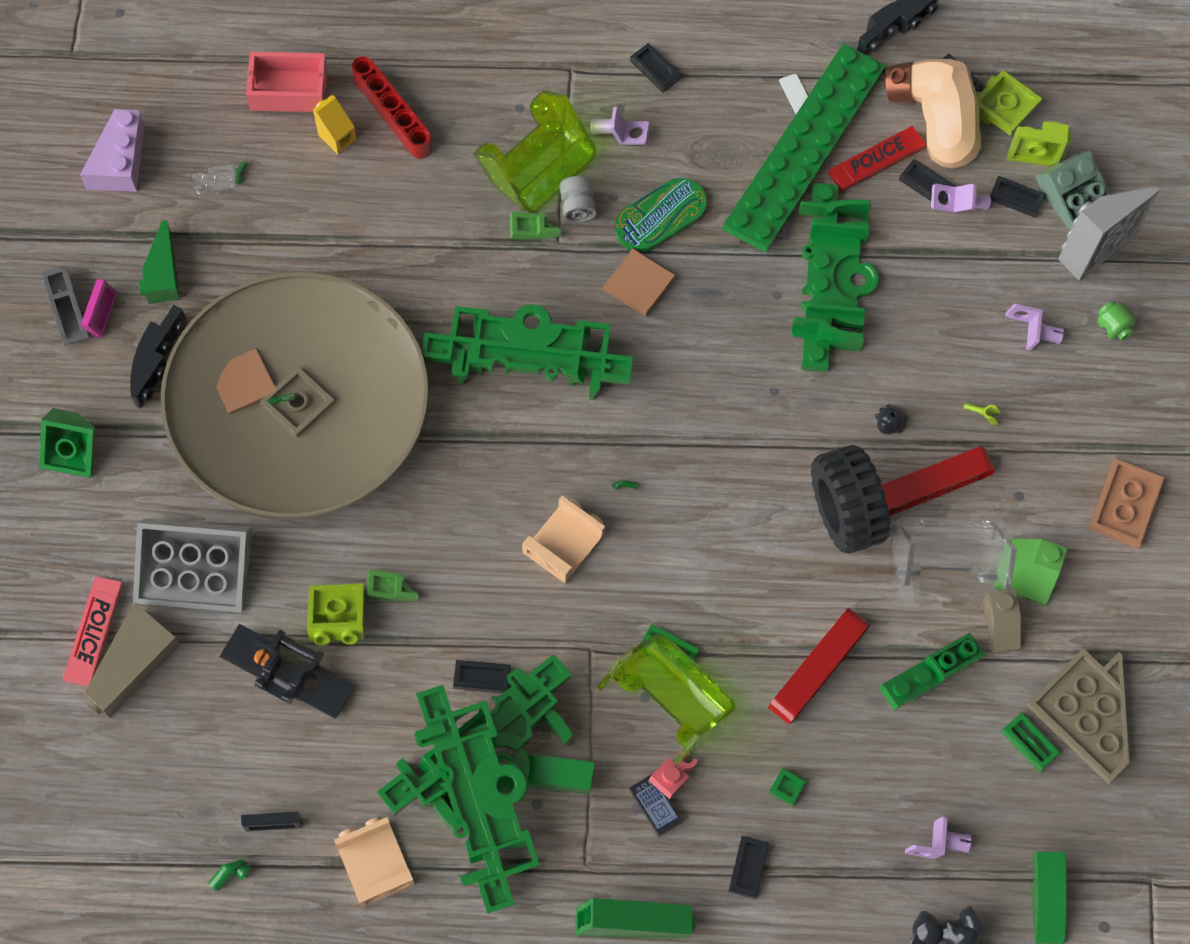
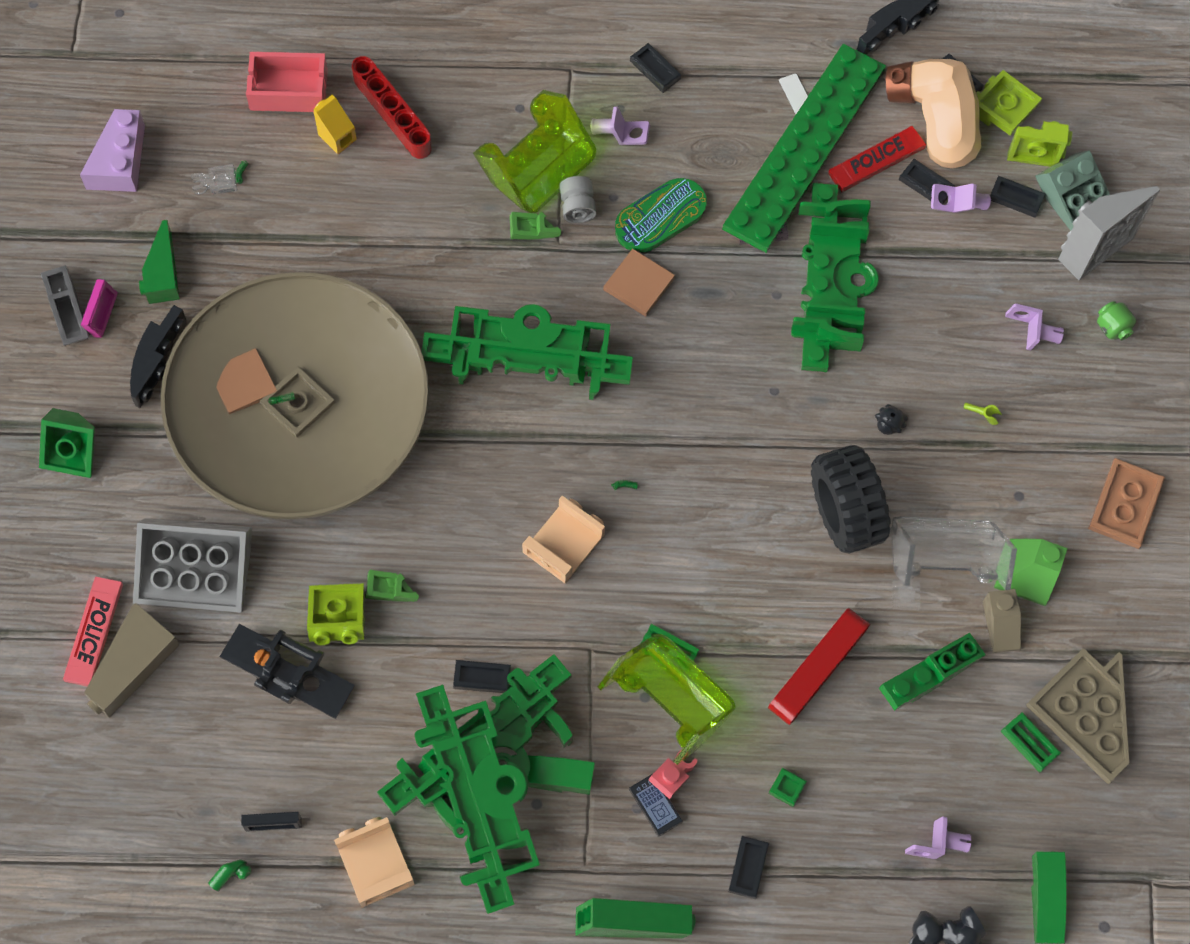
(938, 479): red beam -> none

